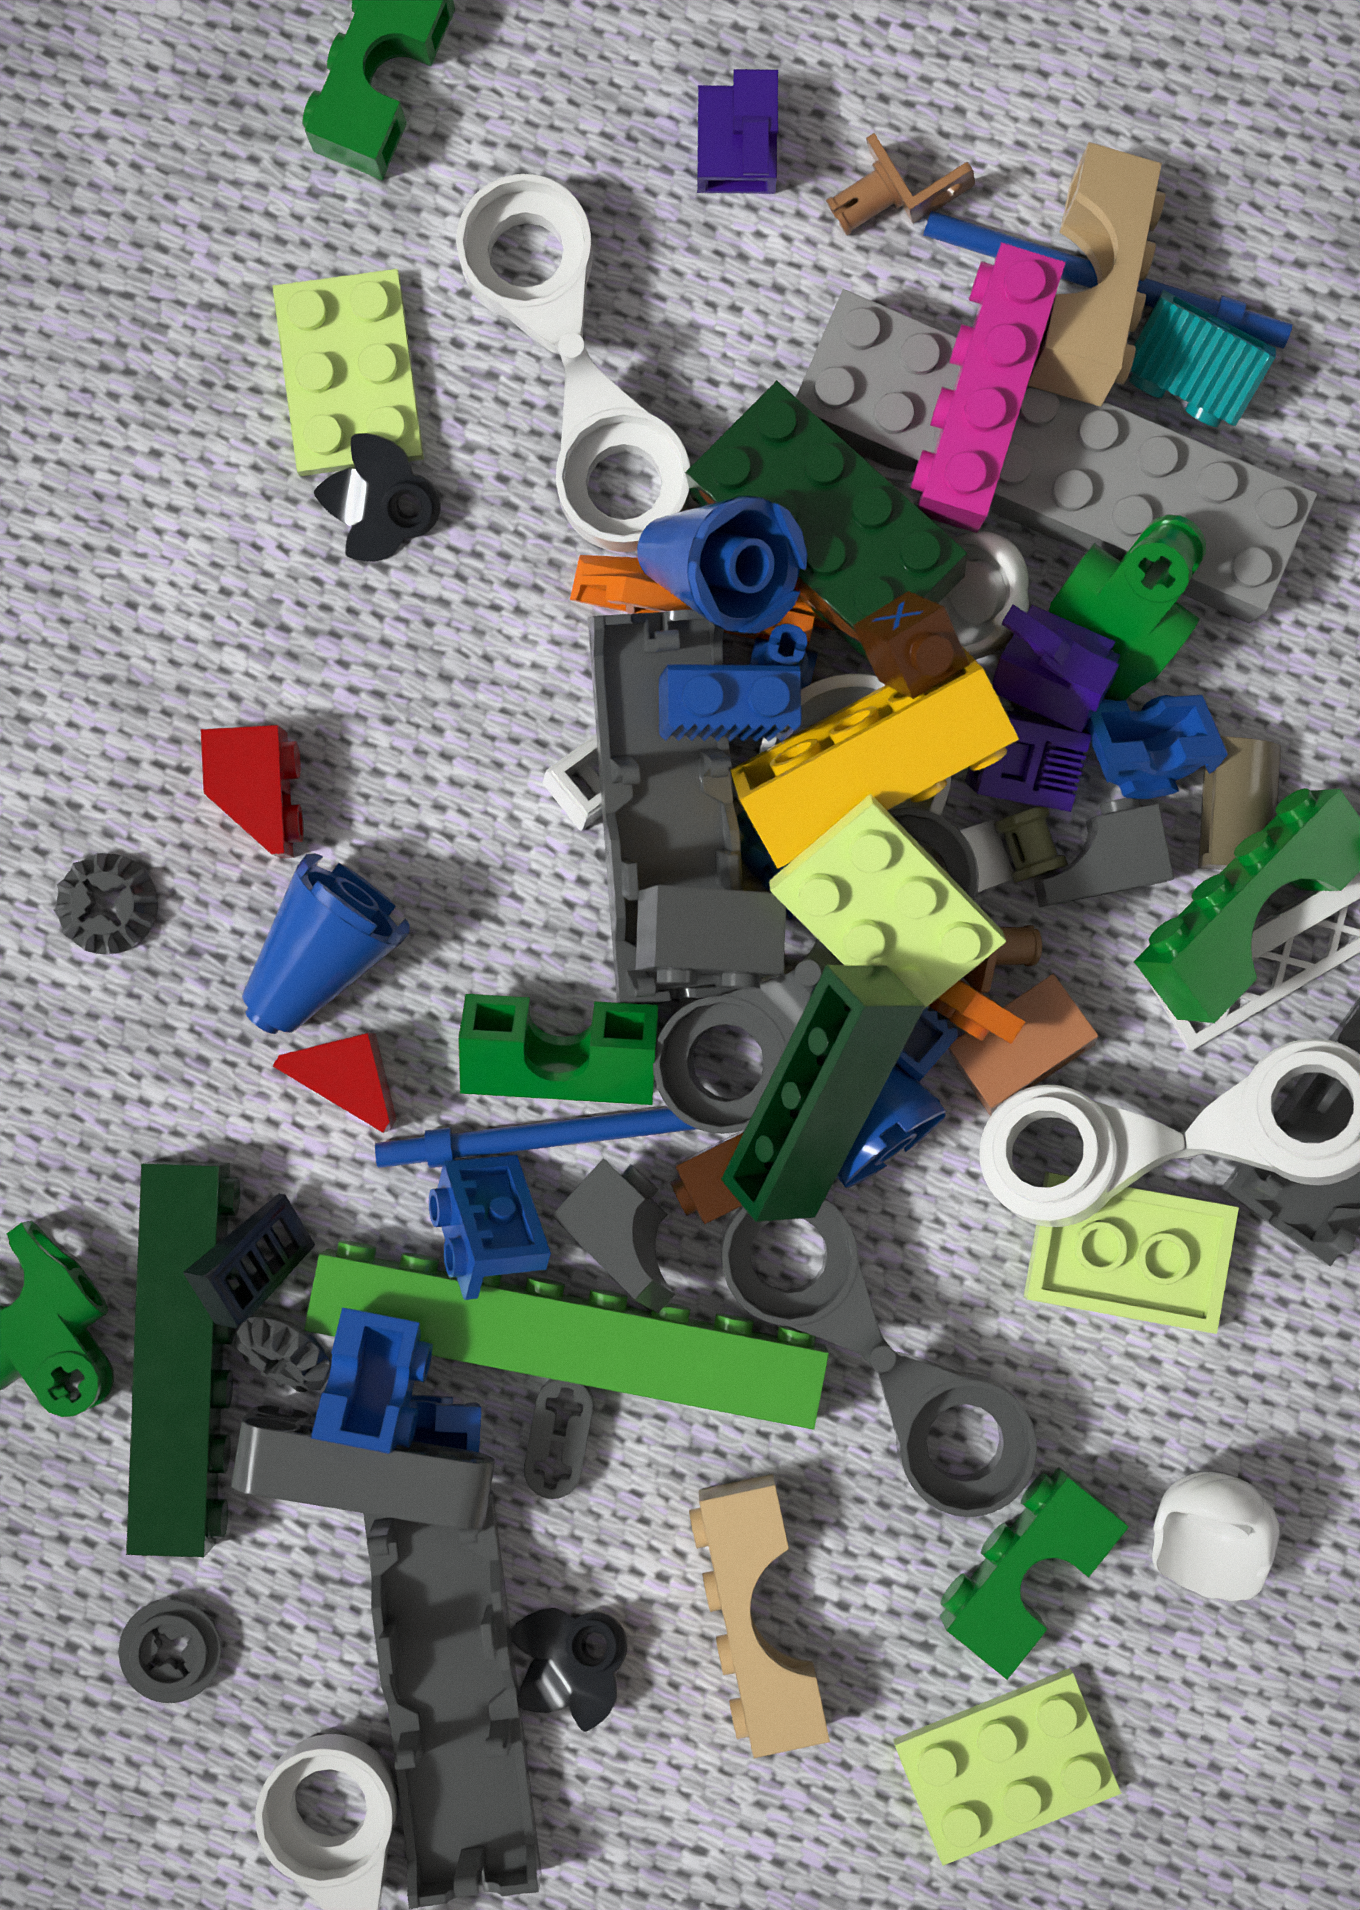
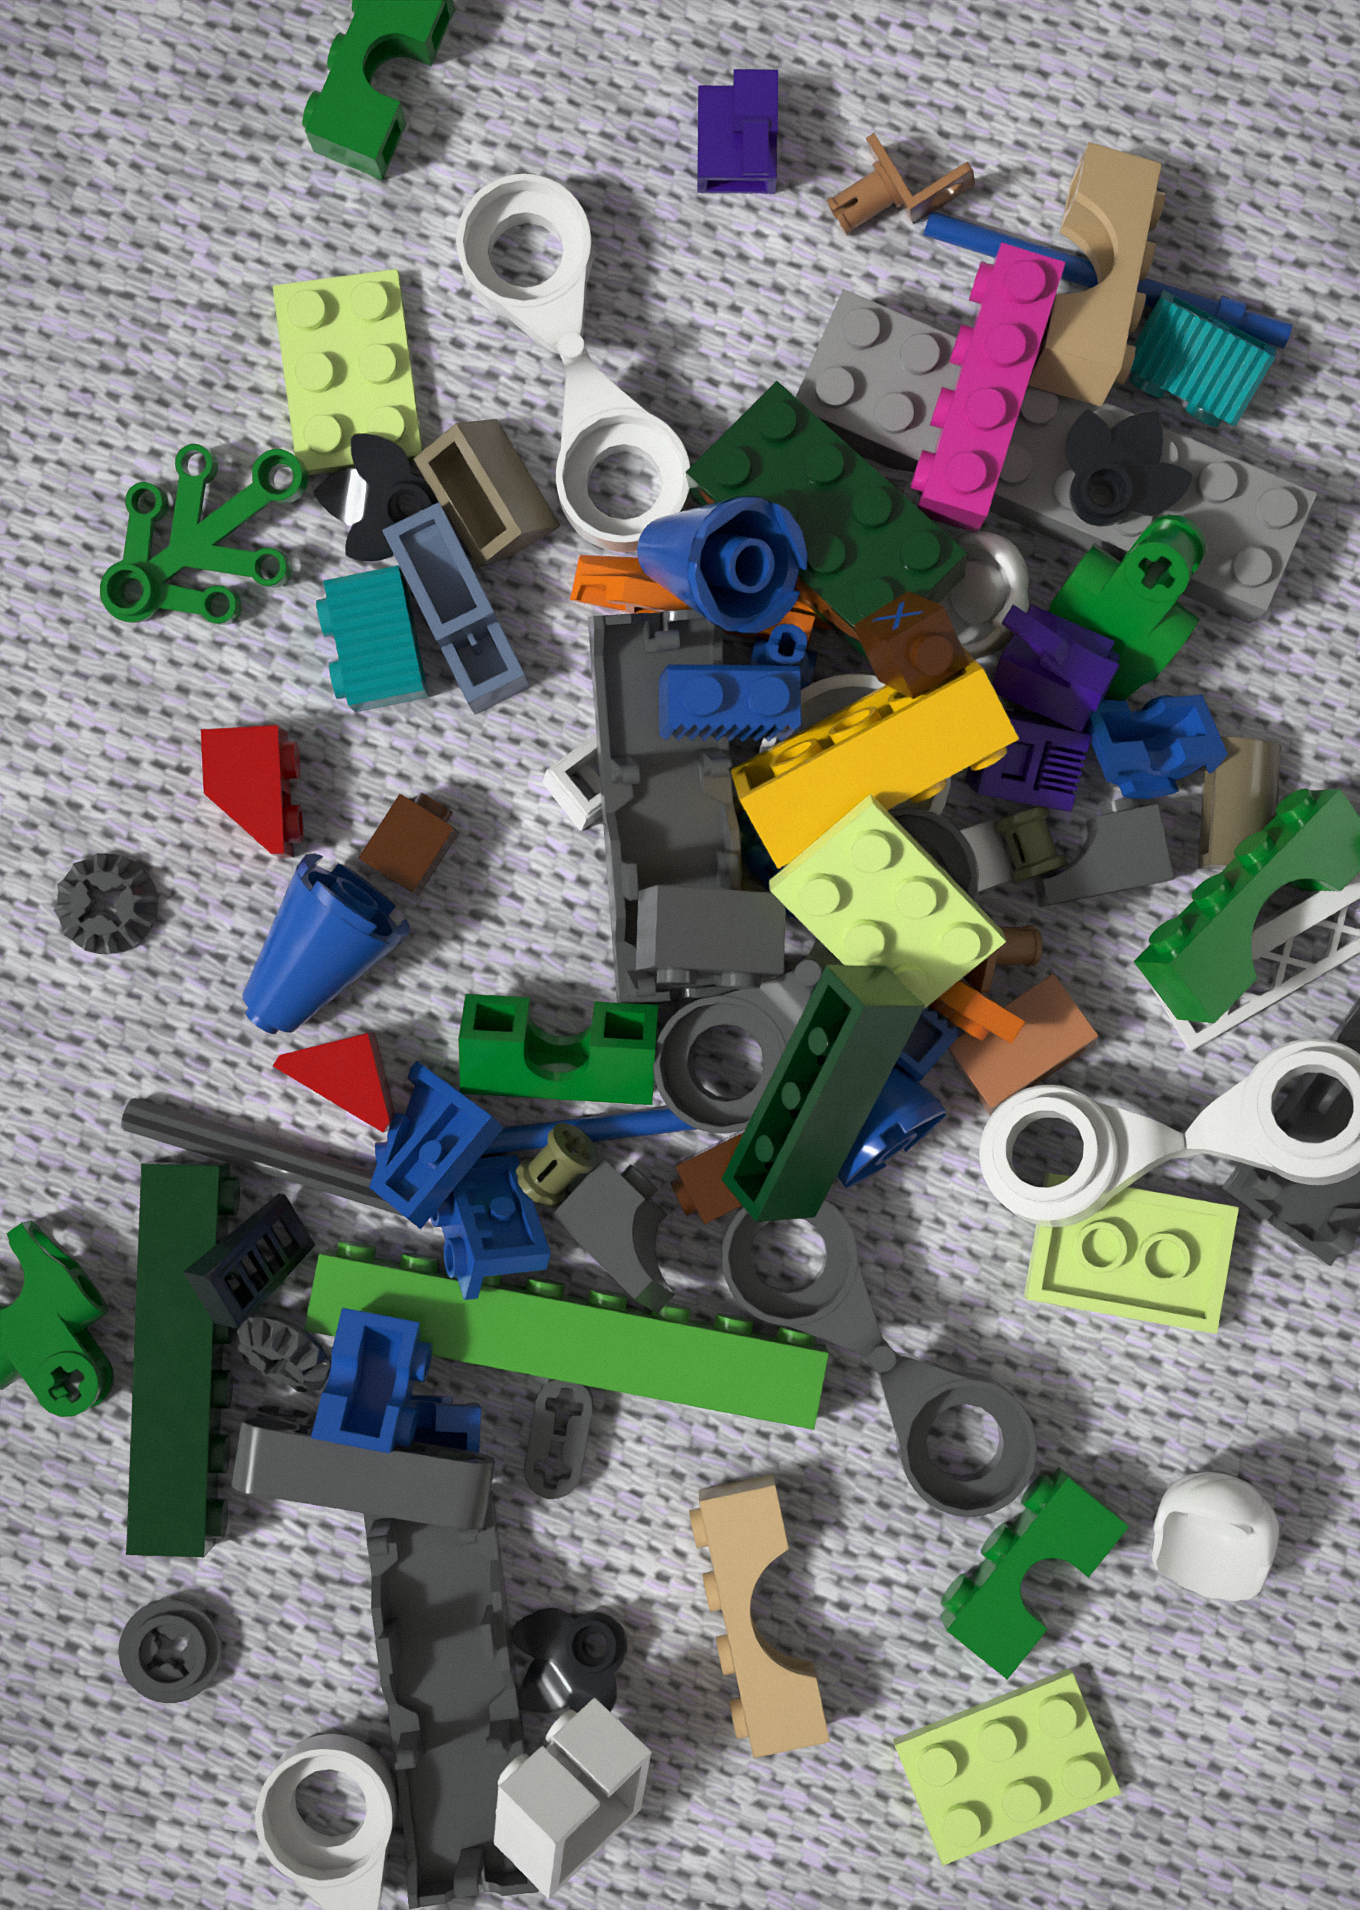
(194, 541): none -> green plant
(252, 1152): none -> dark grey axle
(373, 638): none -> teal brick
(411, 841): none -> reddish brown brick
(431, 1146): none -> blue wing
(456, 608): none -> sand blue slope
(486, 491): none -> dark tan brick
(557, 1165): none -> olive bush
(570, 1796): none -> white piece
(1124, 462): none -> black plate

